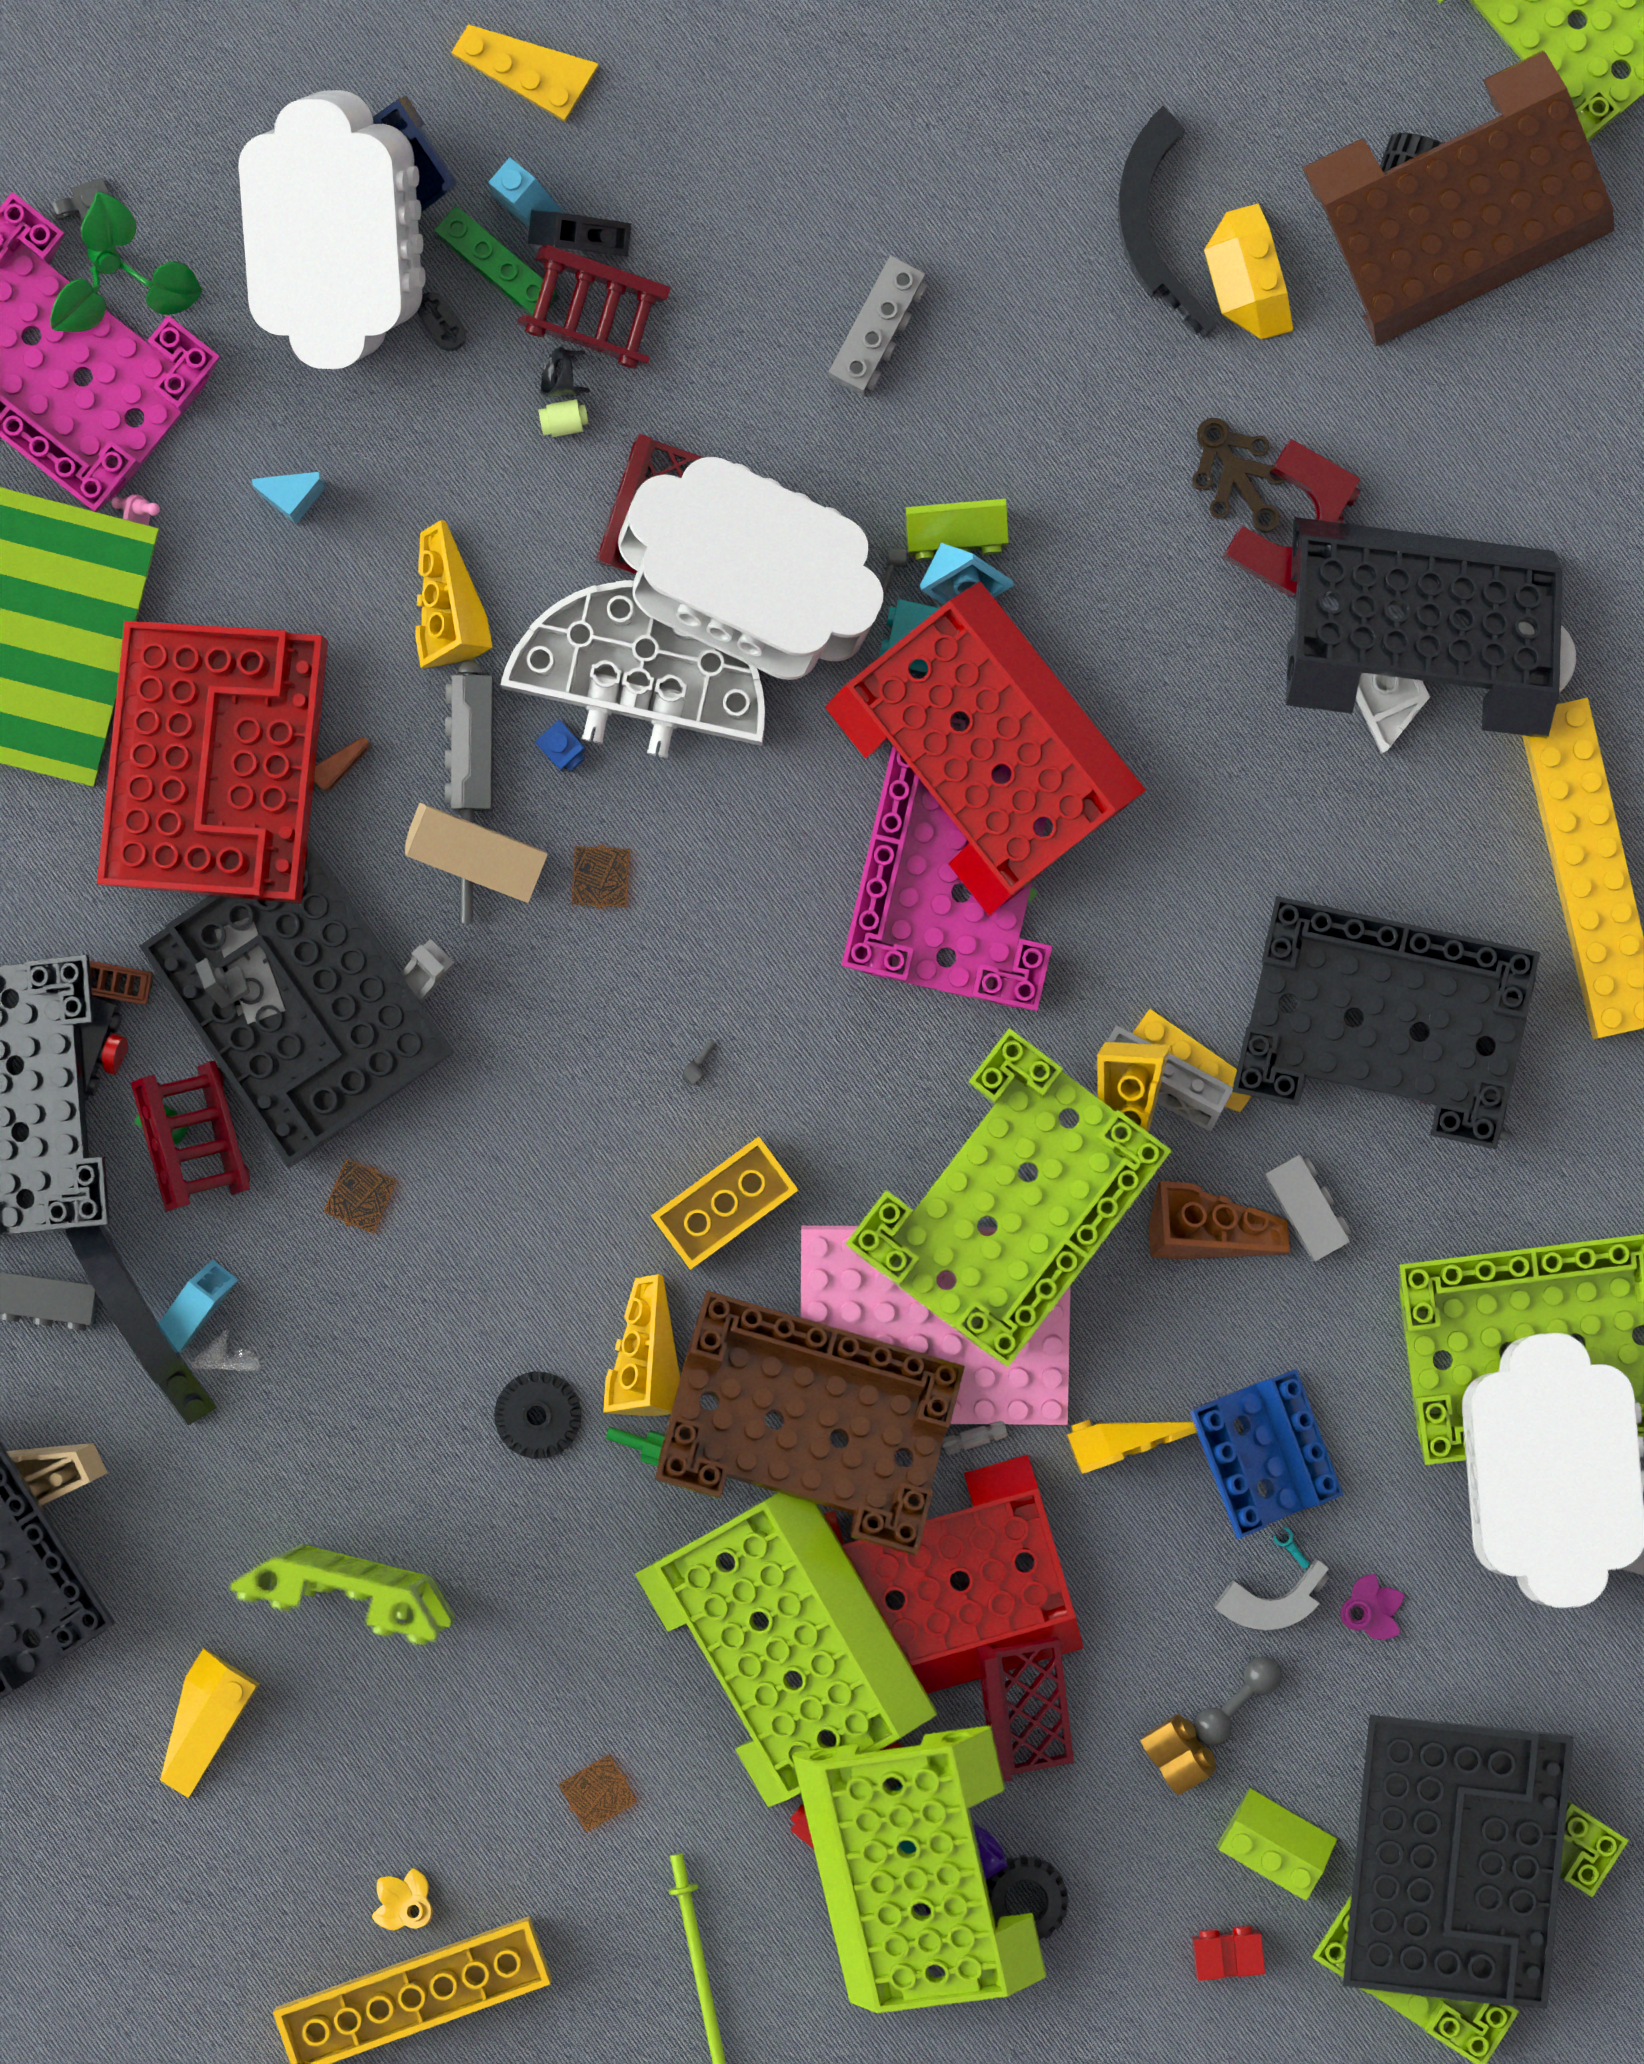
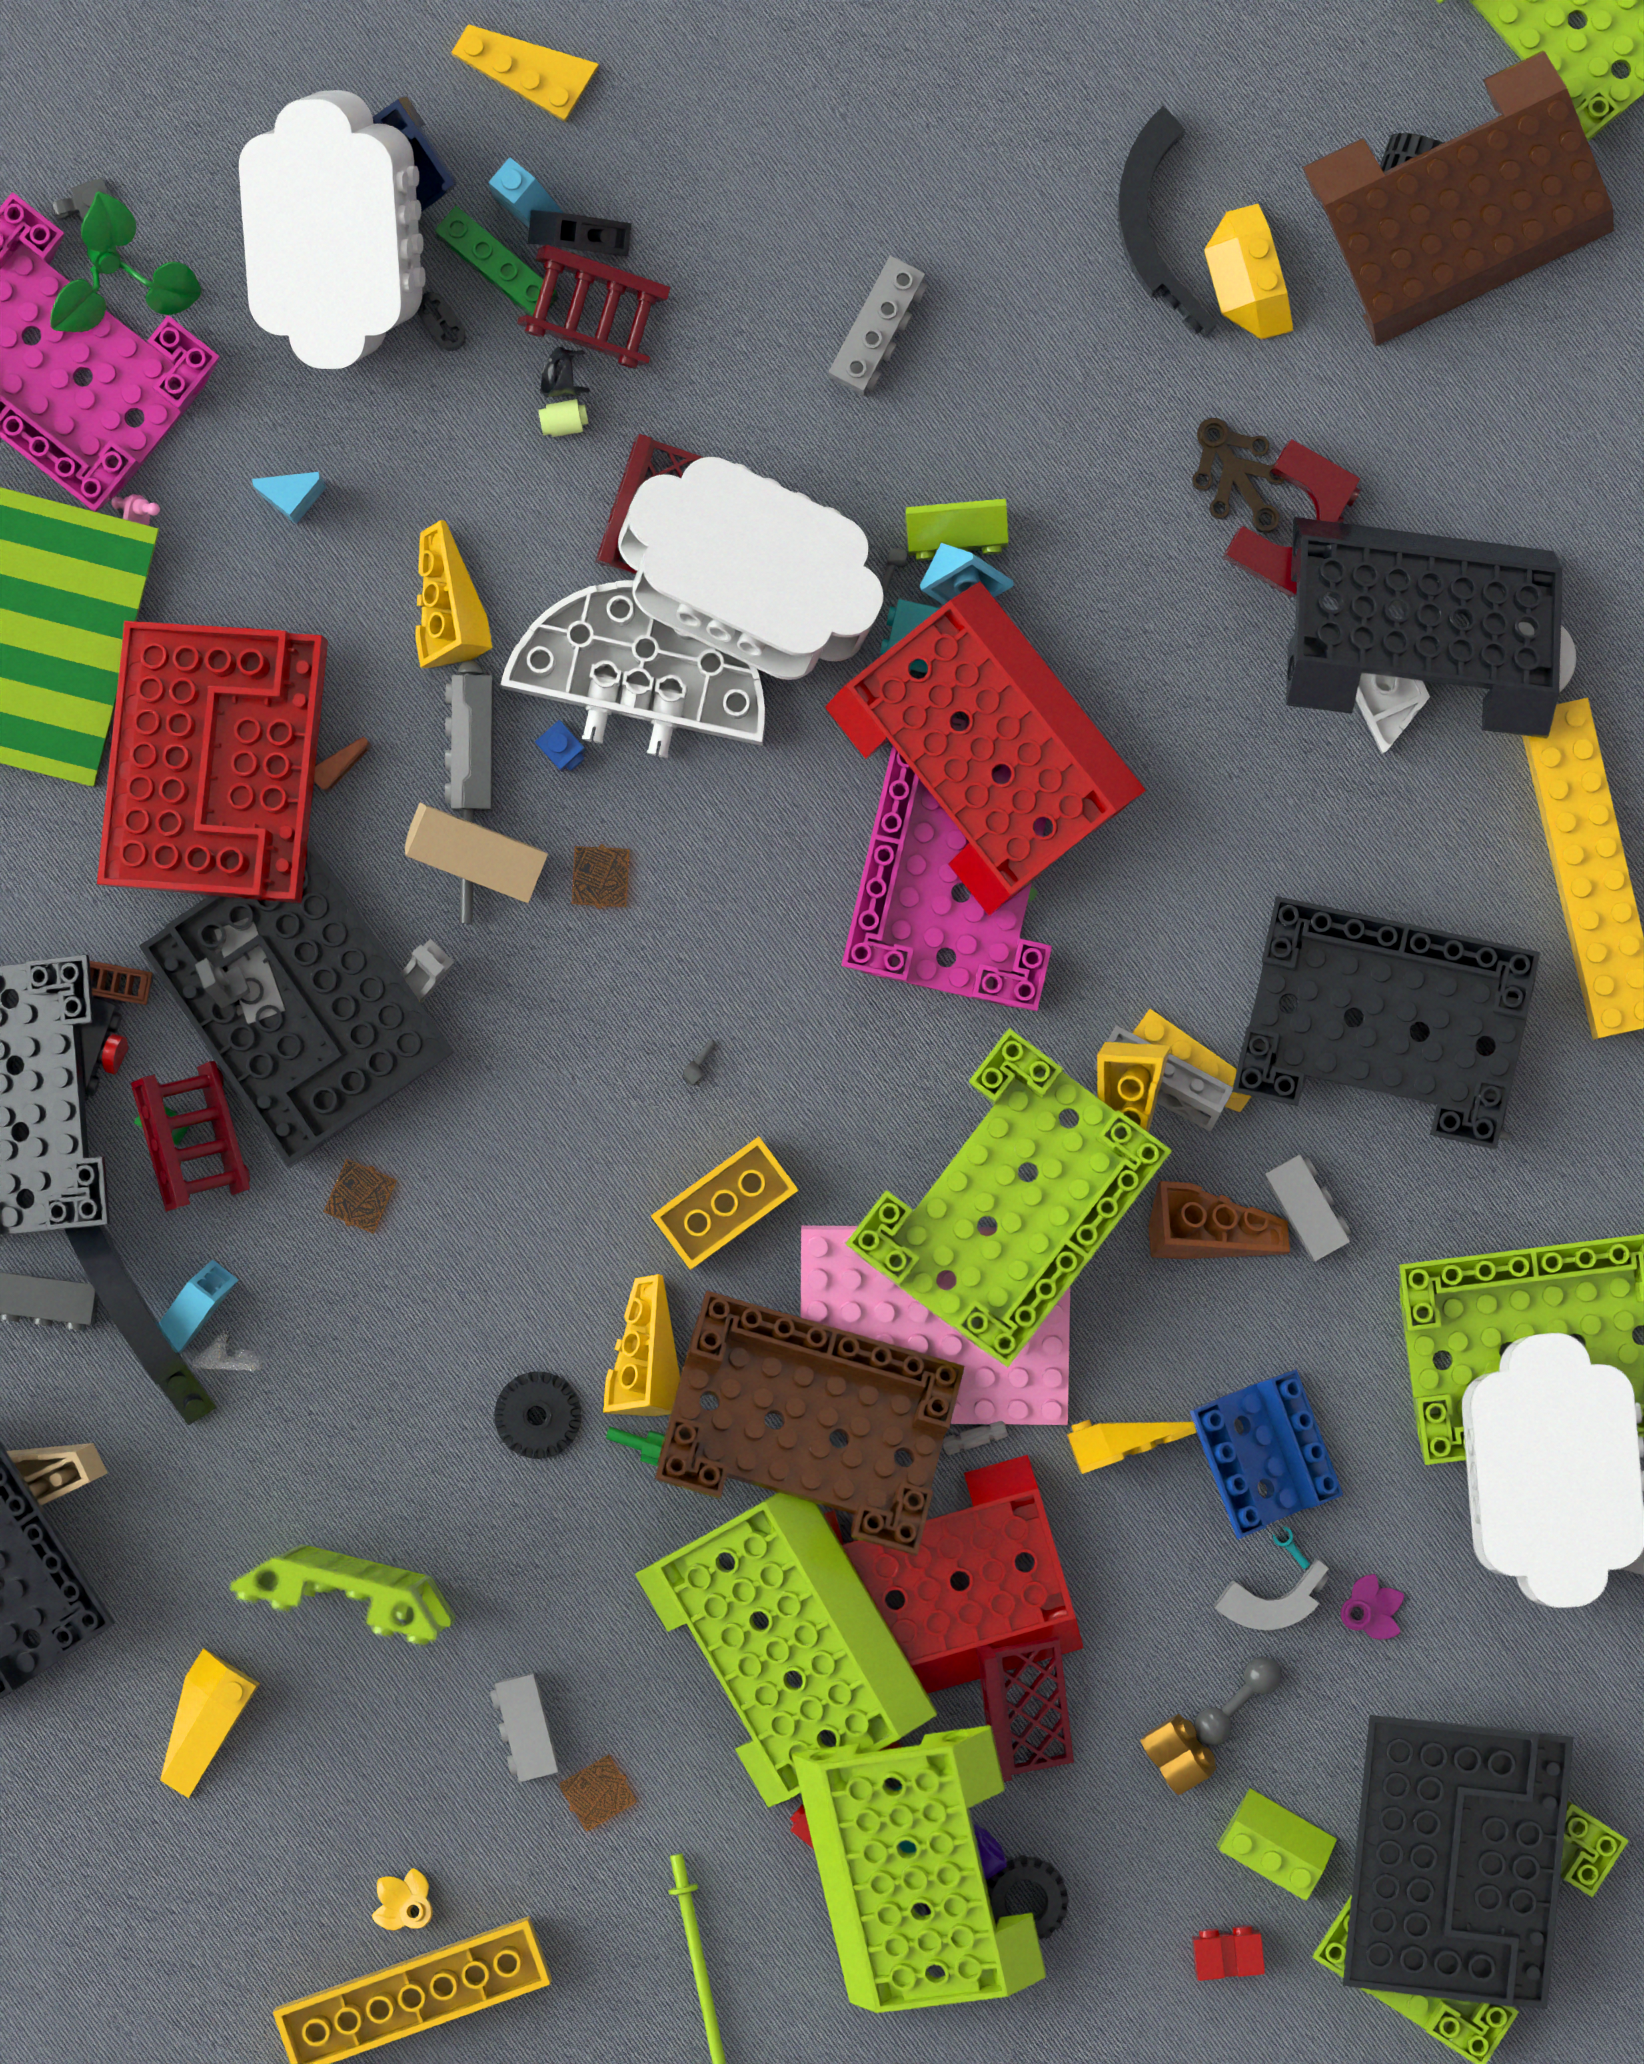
(525, 1727): none -> light grey brick

